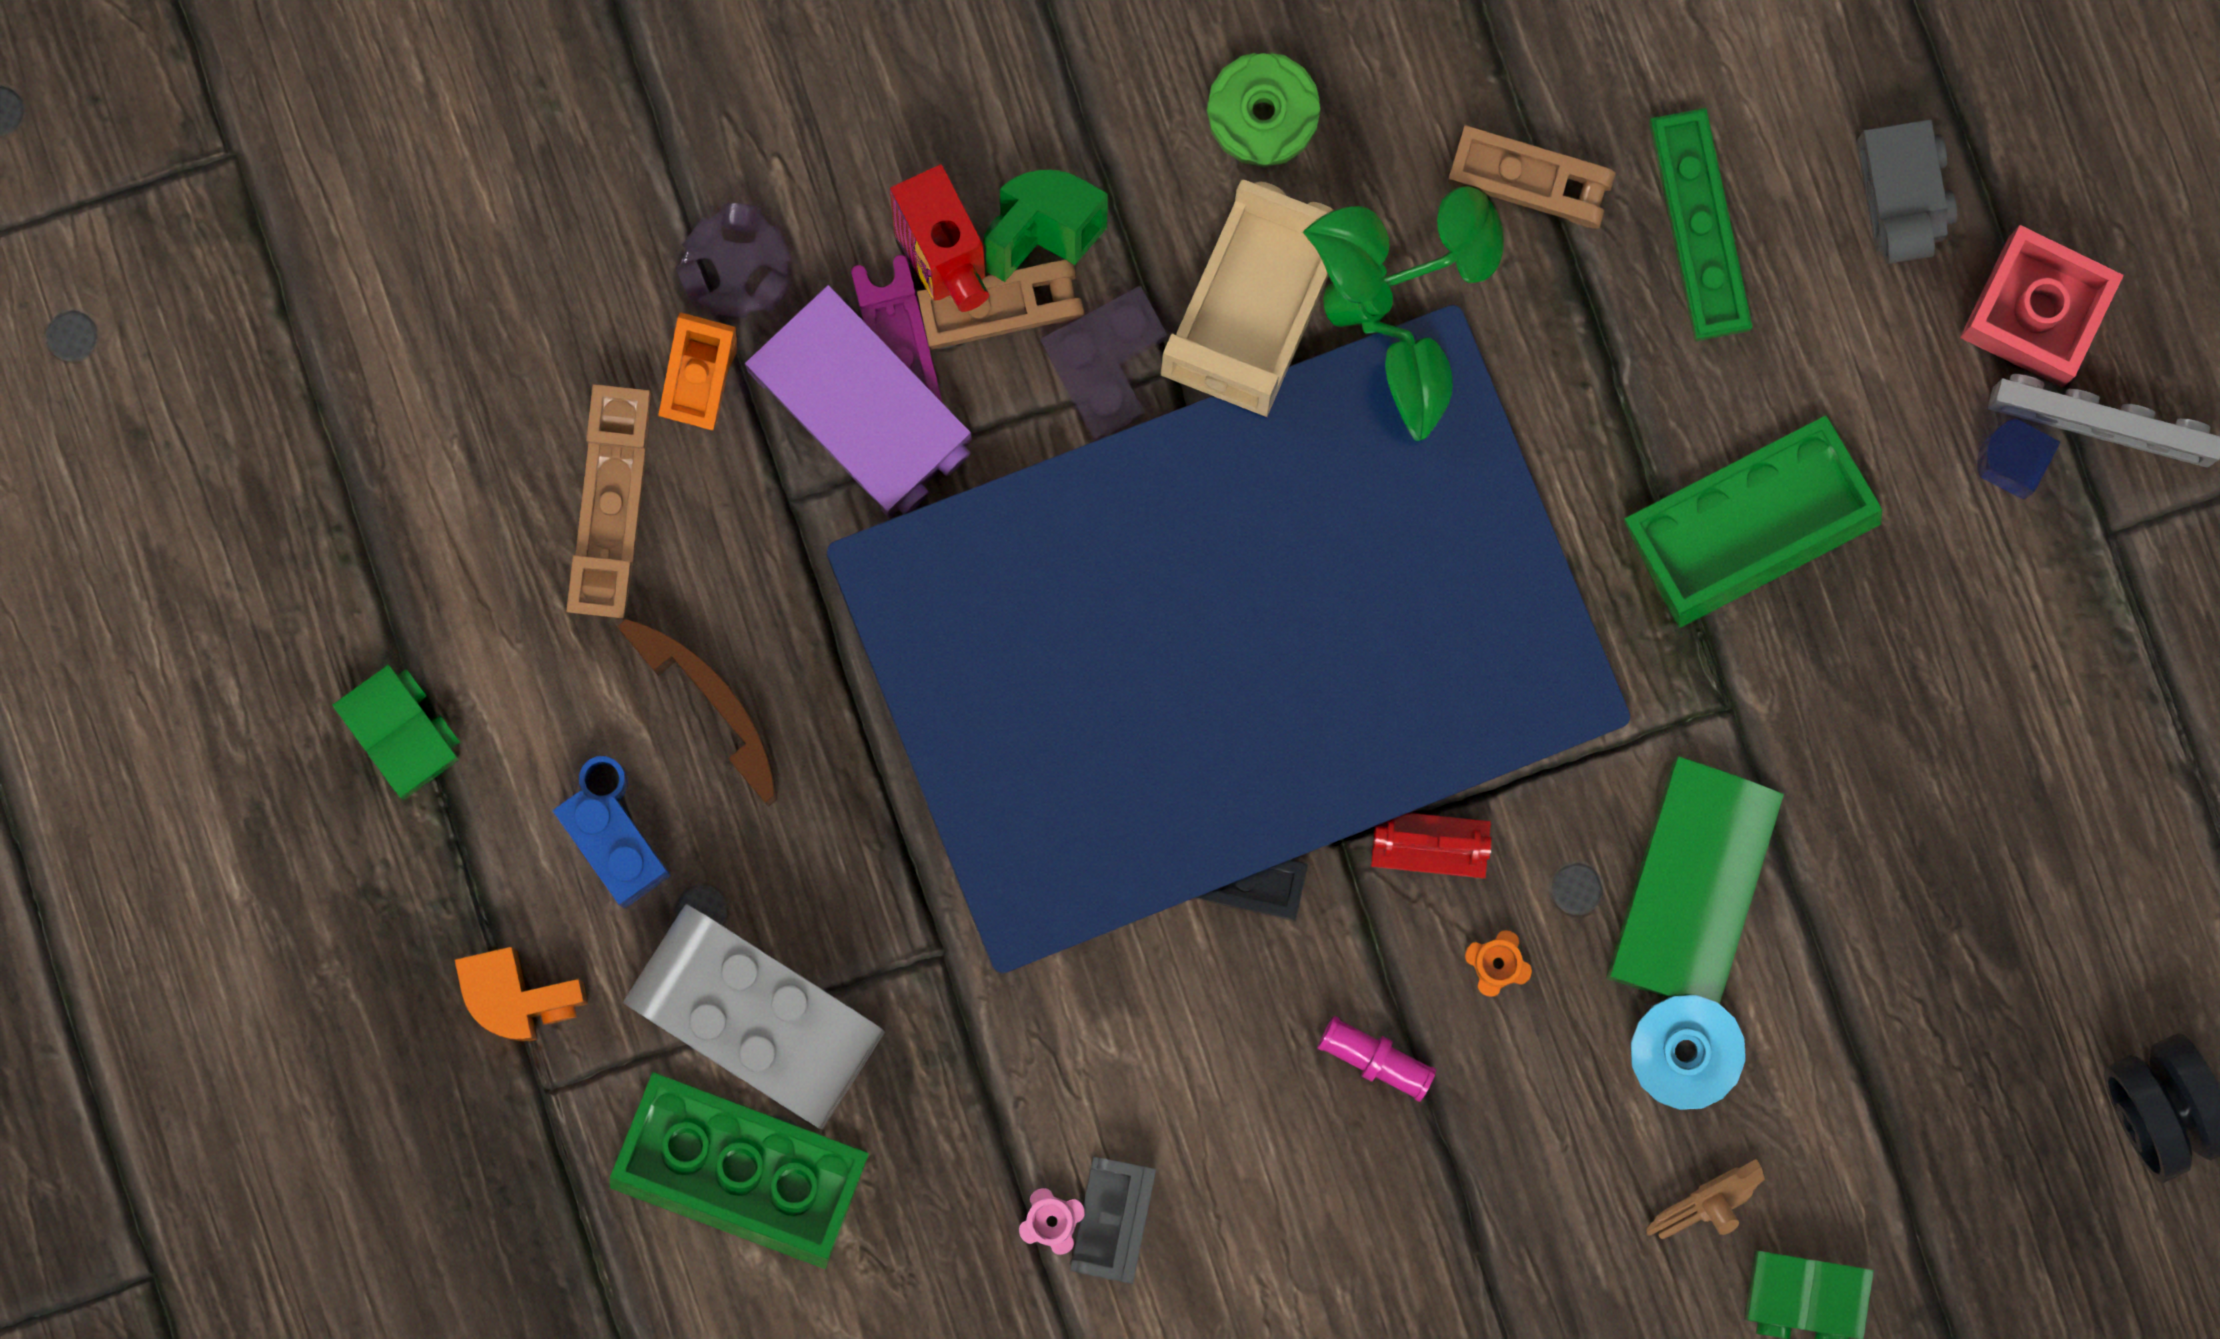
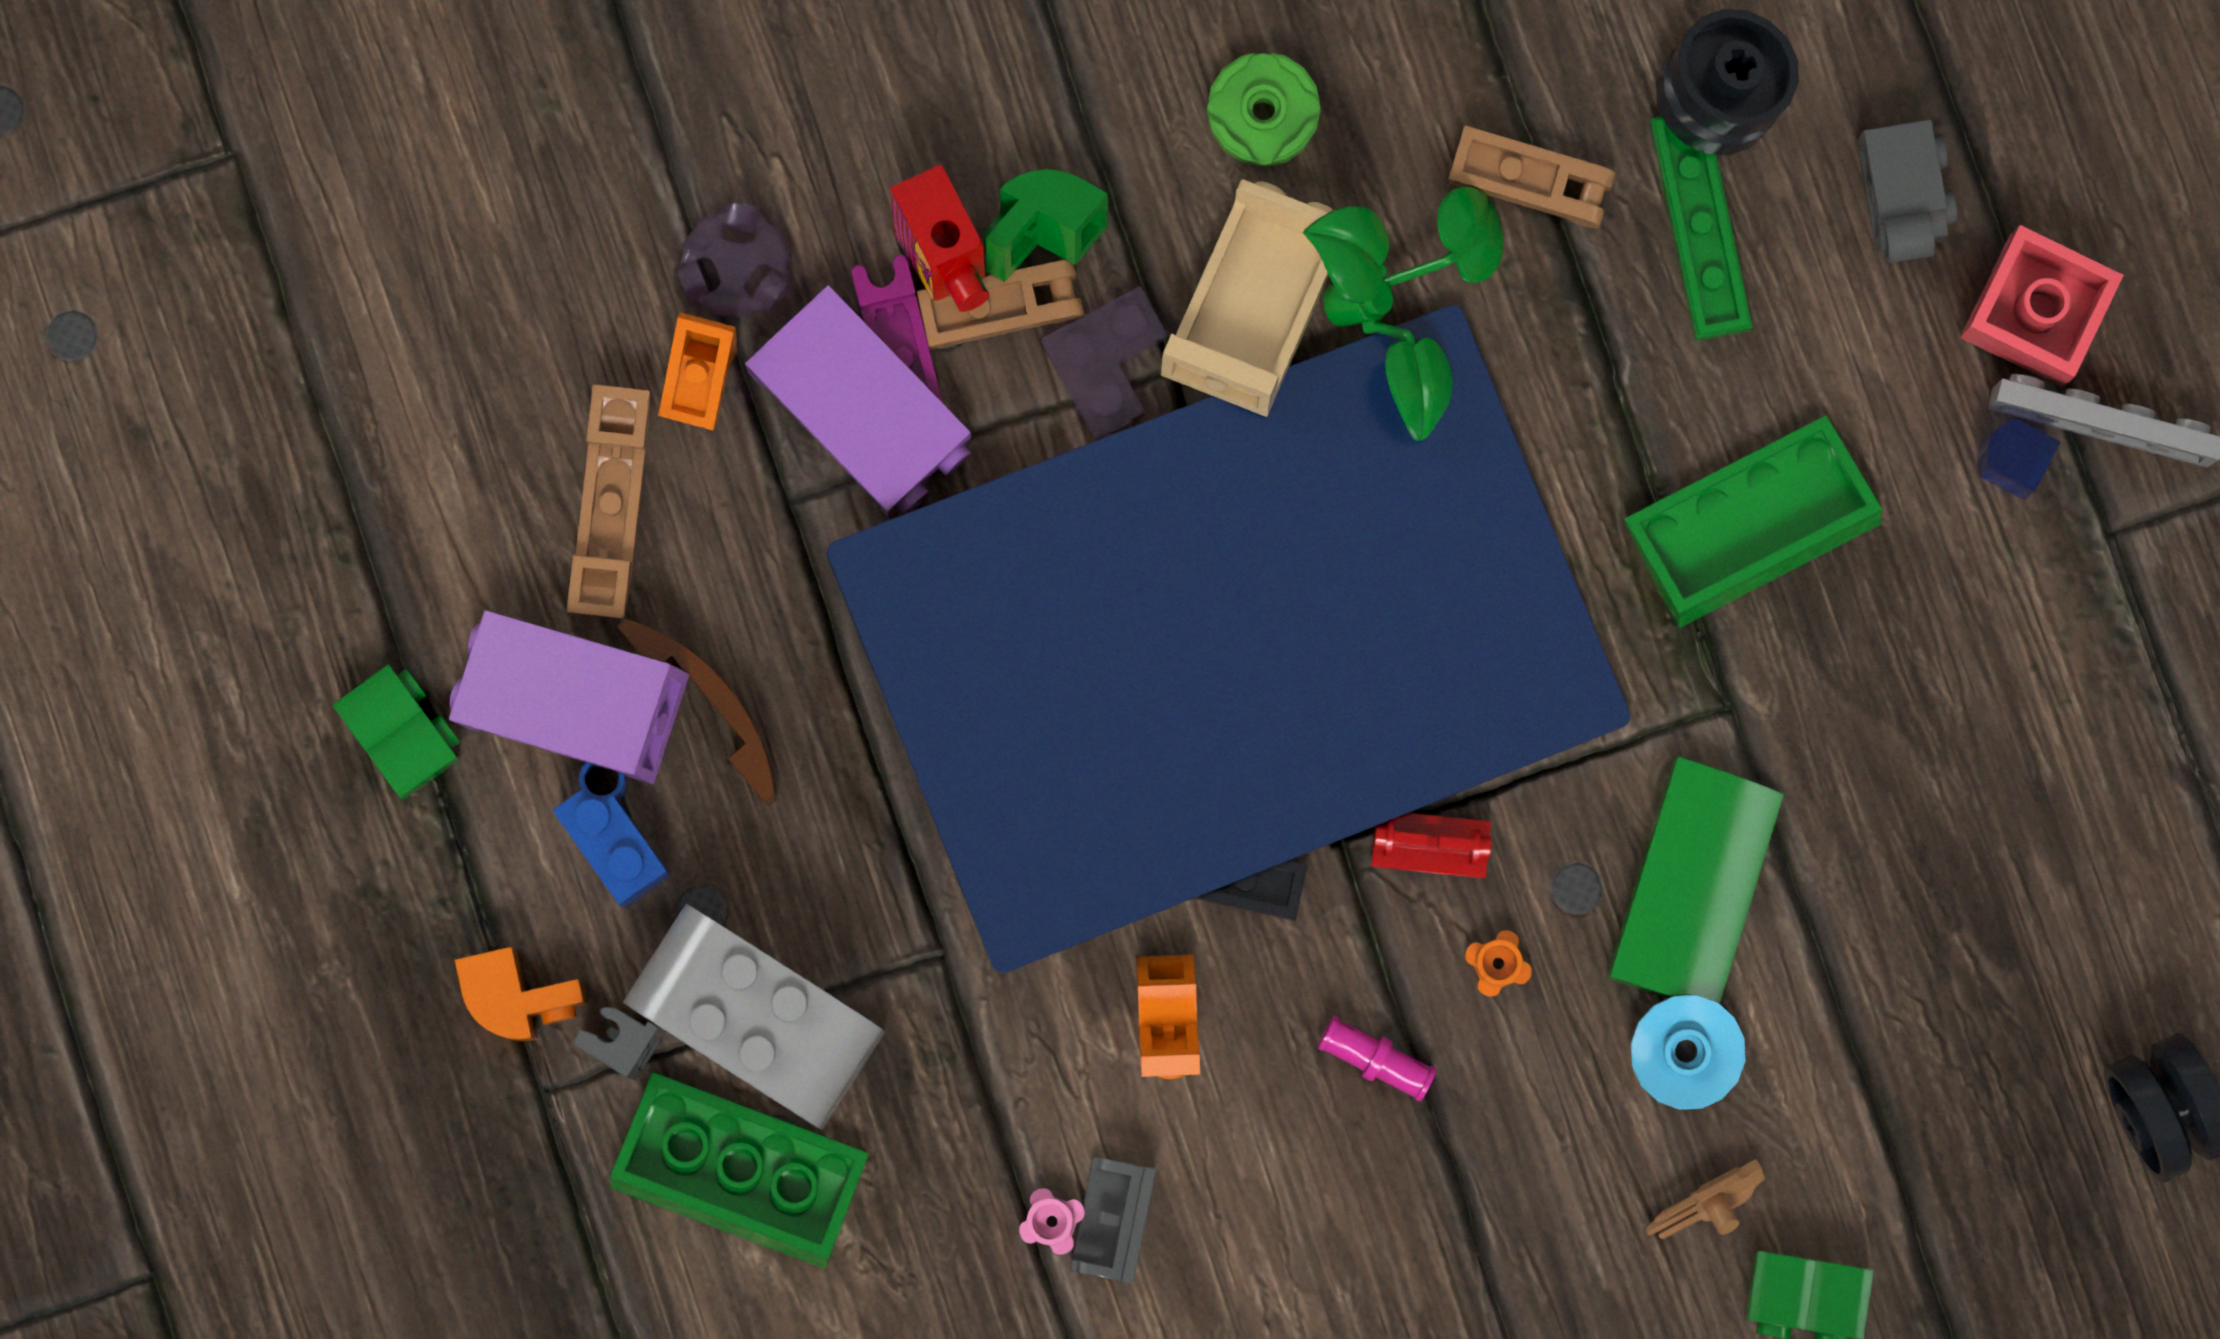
(568, 696): none -> medium lavender panel
(630, 1047): none -> dark grey hinge
(1167, 1016): none -> orange brick
(1727, 82): none -> black wheel

